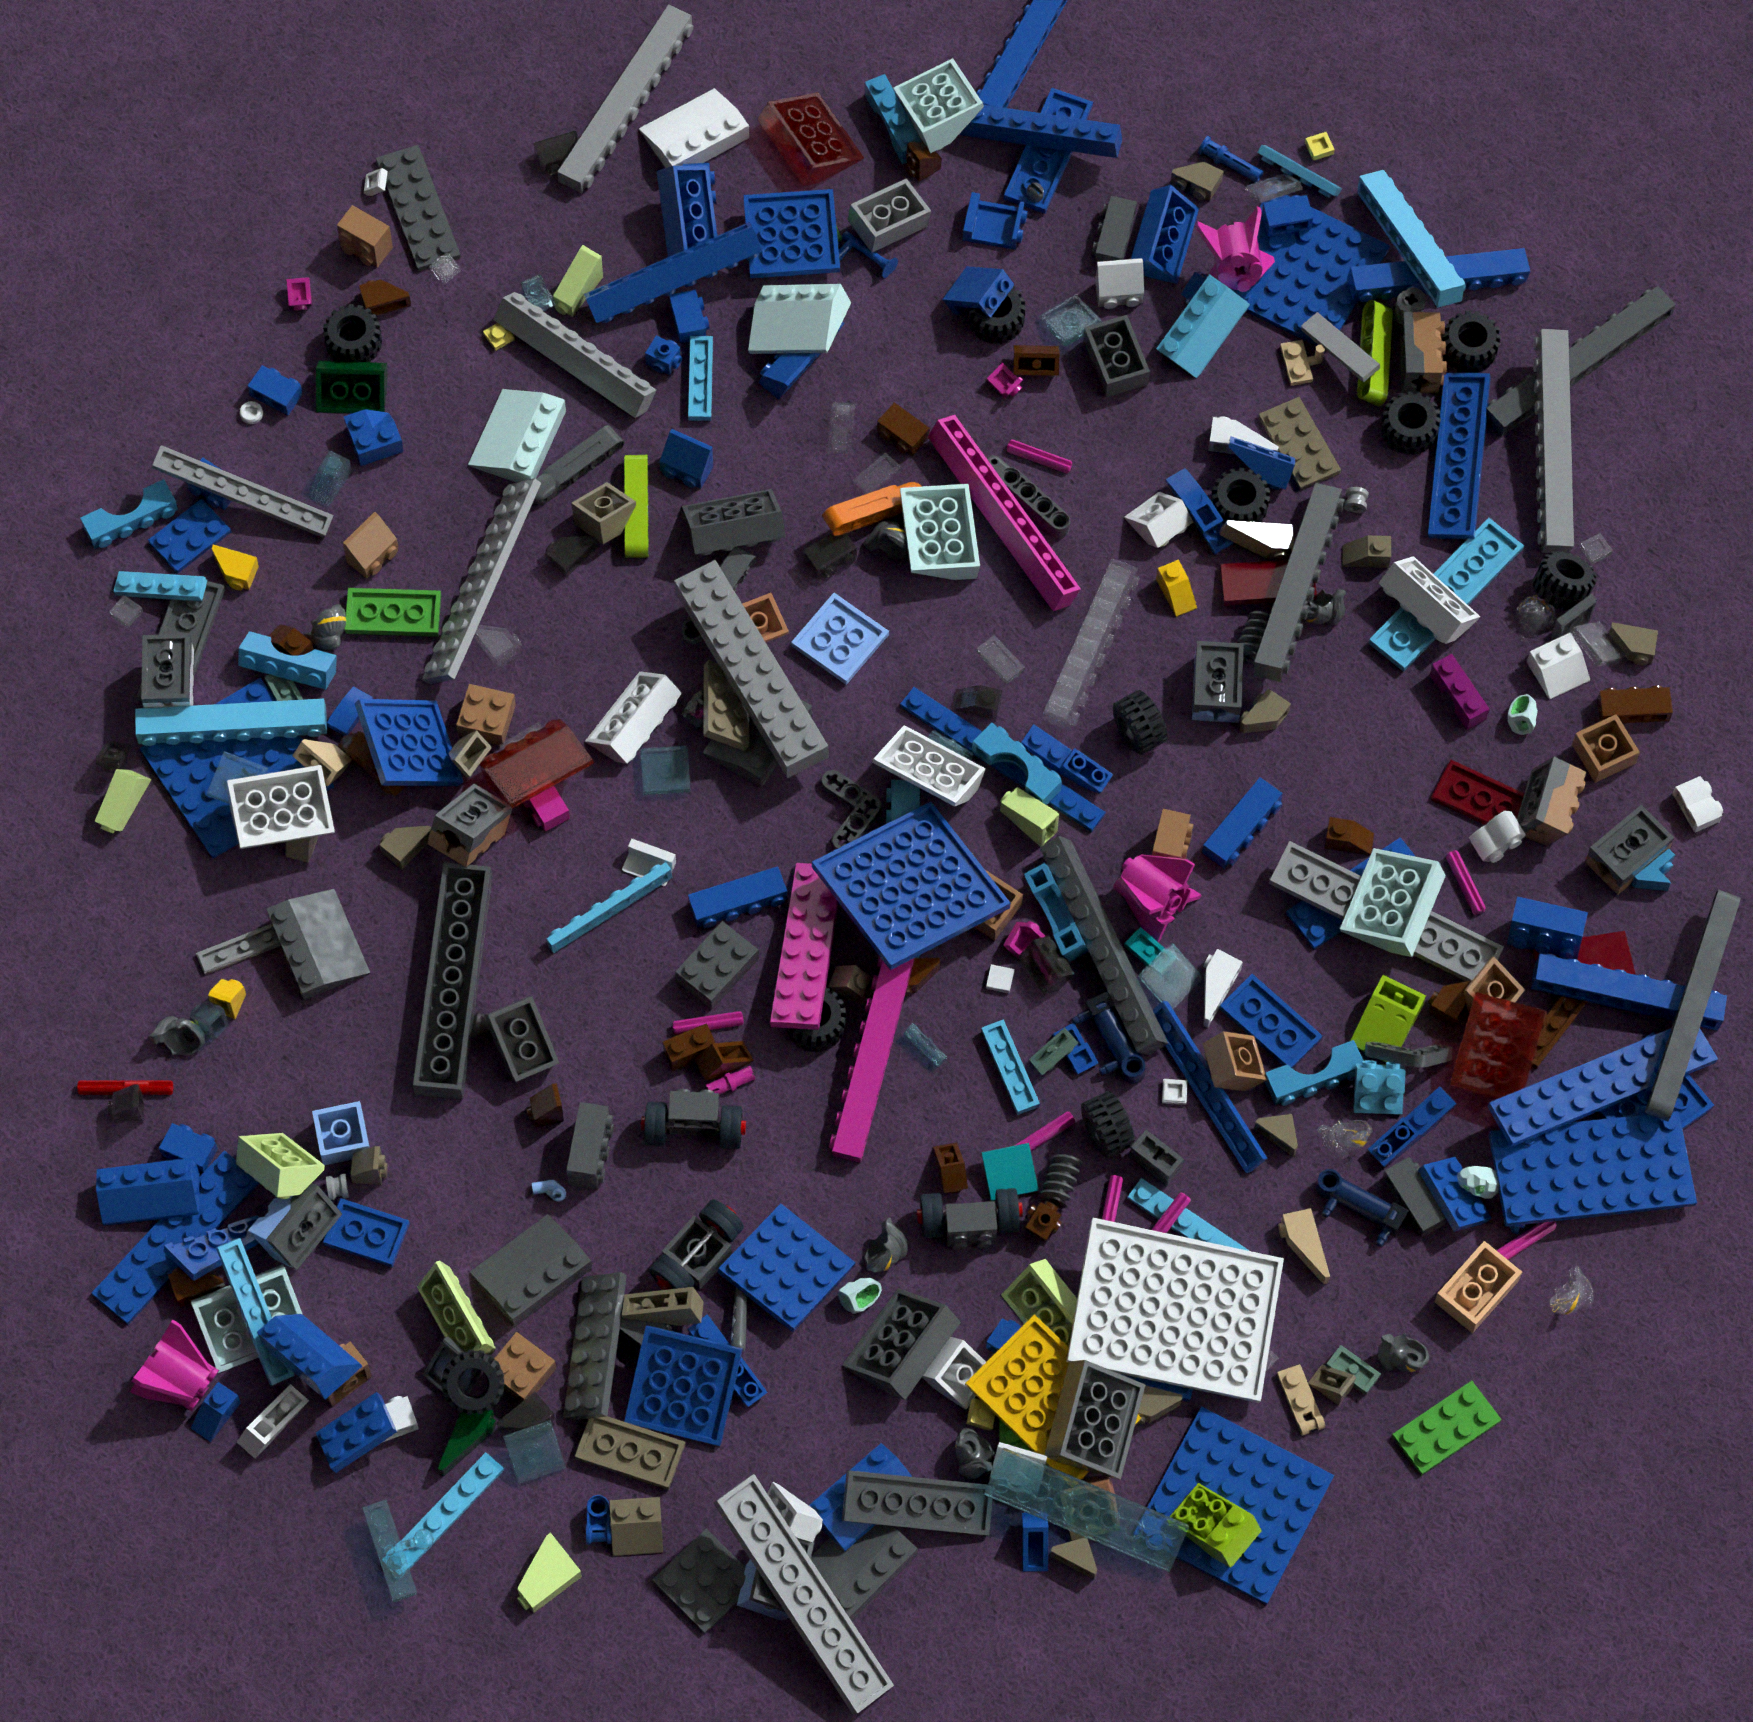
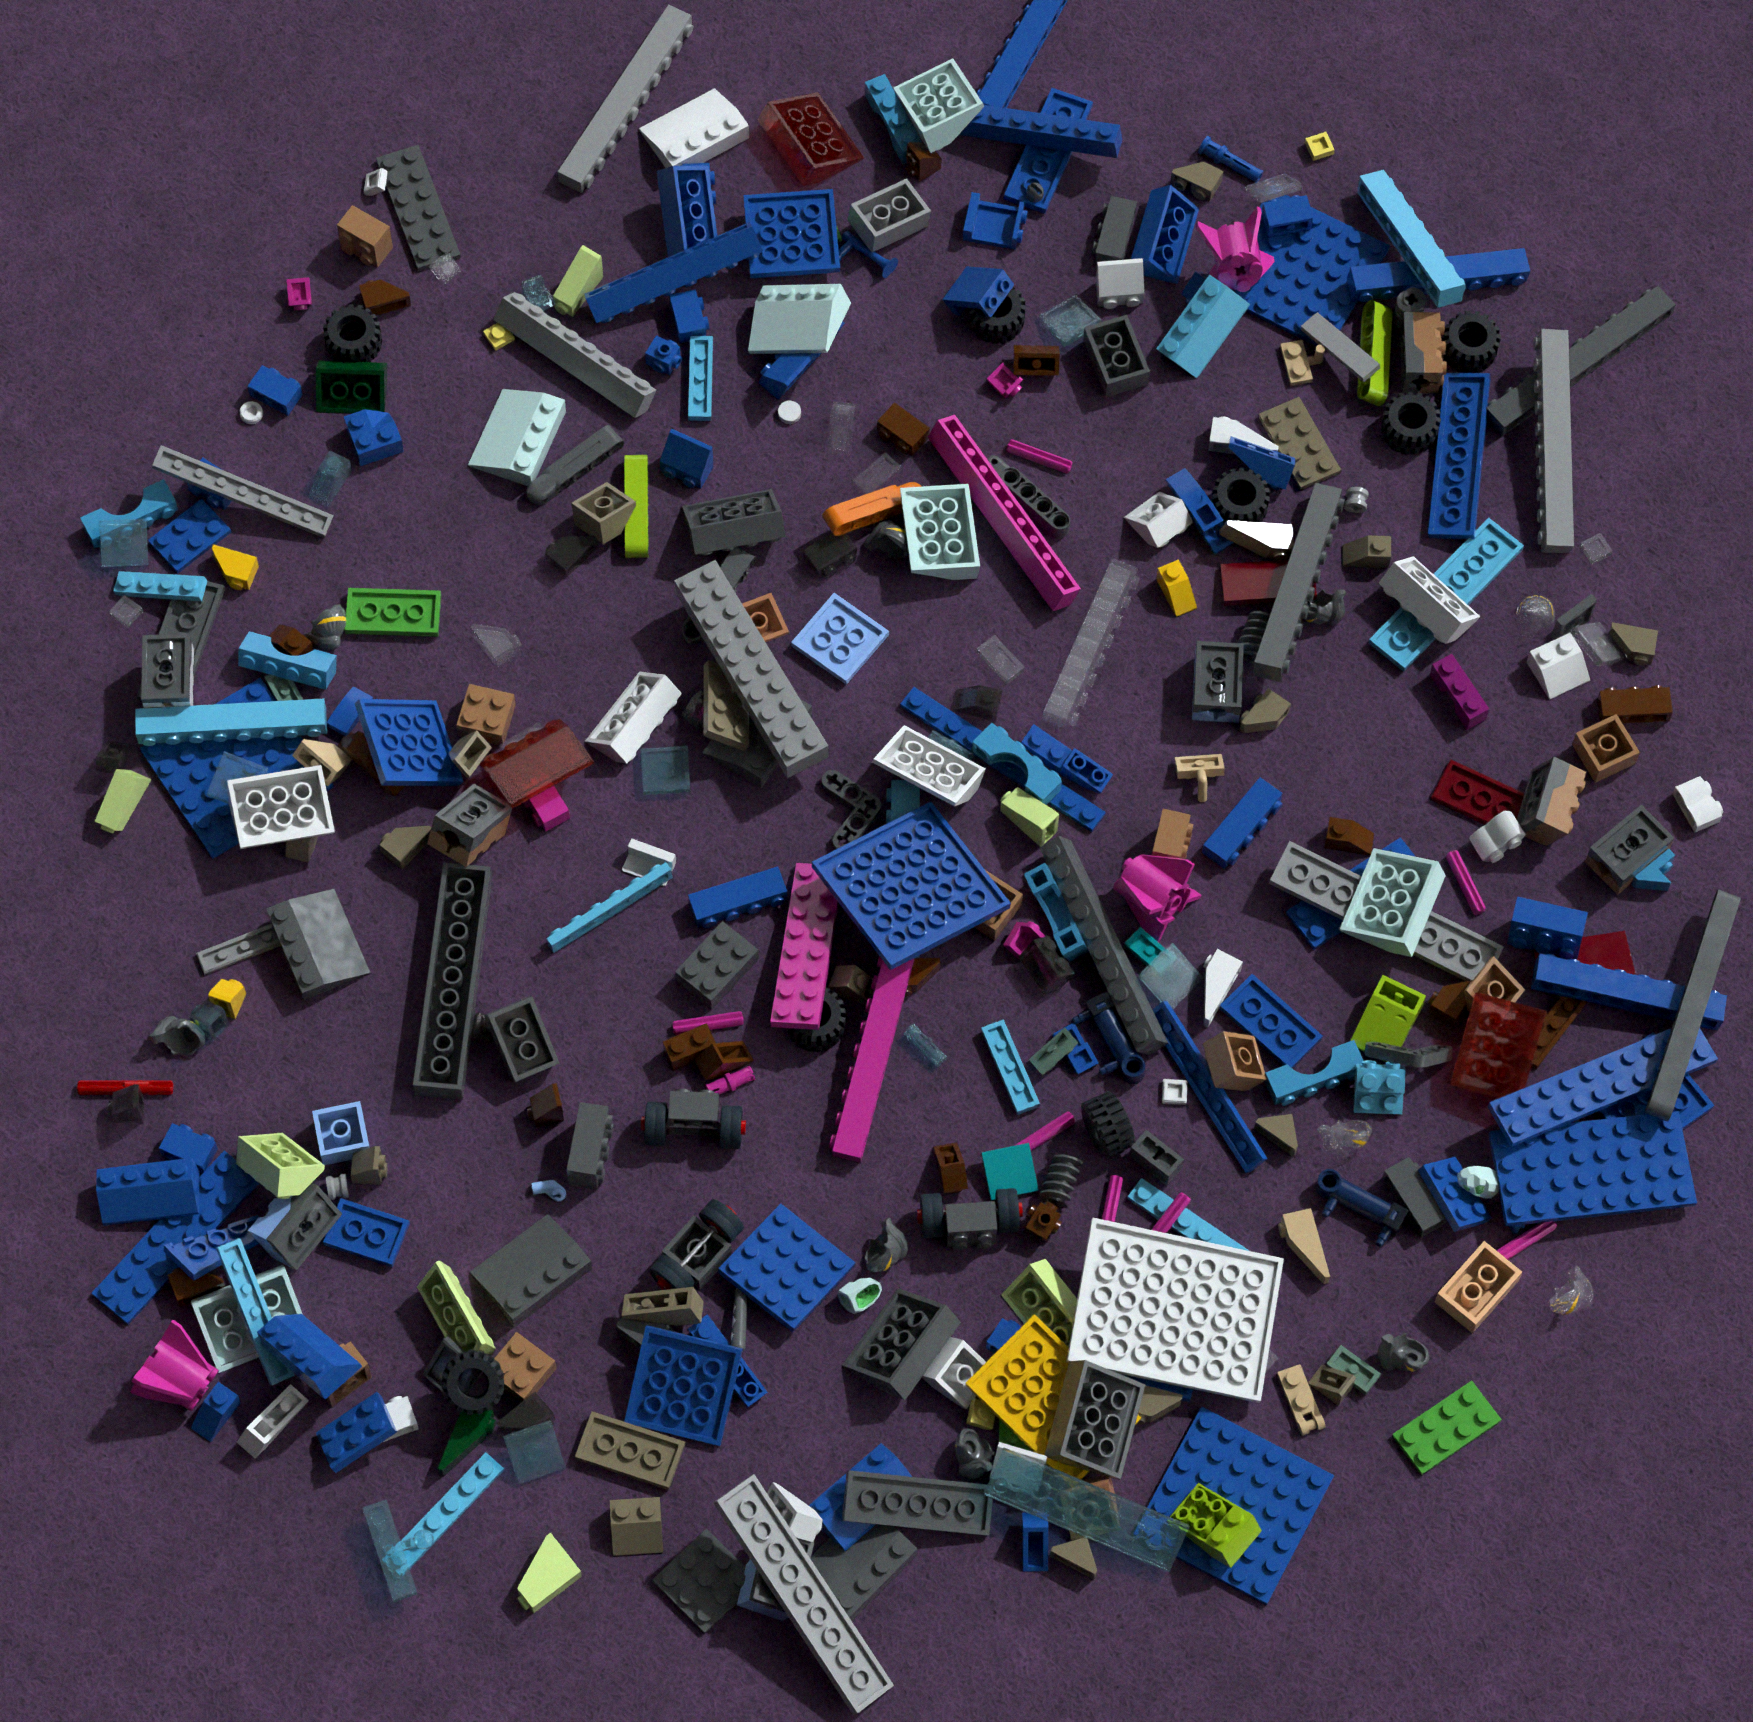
(123, 542): none -> clear light blue plate
(370, 546): medium nougat slope -> none
(481, 581): light grey plate -> none
(554, 151): clear smoke slope -> none
(595, 1346): dark grey plate -> none
(598, 1525): blue piece -> none
(789, 412): none -> white tile
(1000, 978): white tile -> none
(1139, 722): black tyre -> none
(1200, 768): none -> tan plate
(1307, 176): medium azure plate -> none
(1412, 1127): blue slope -> none
(1522, 715): light aqua rock -> none
(1563, 580): black tyre -> none

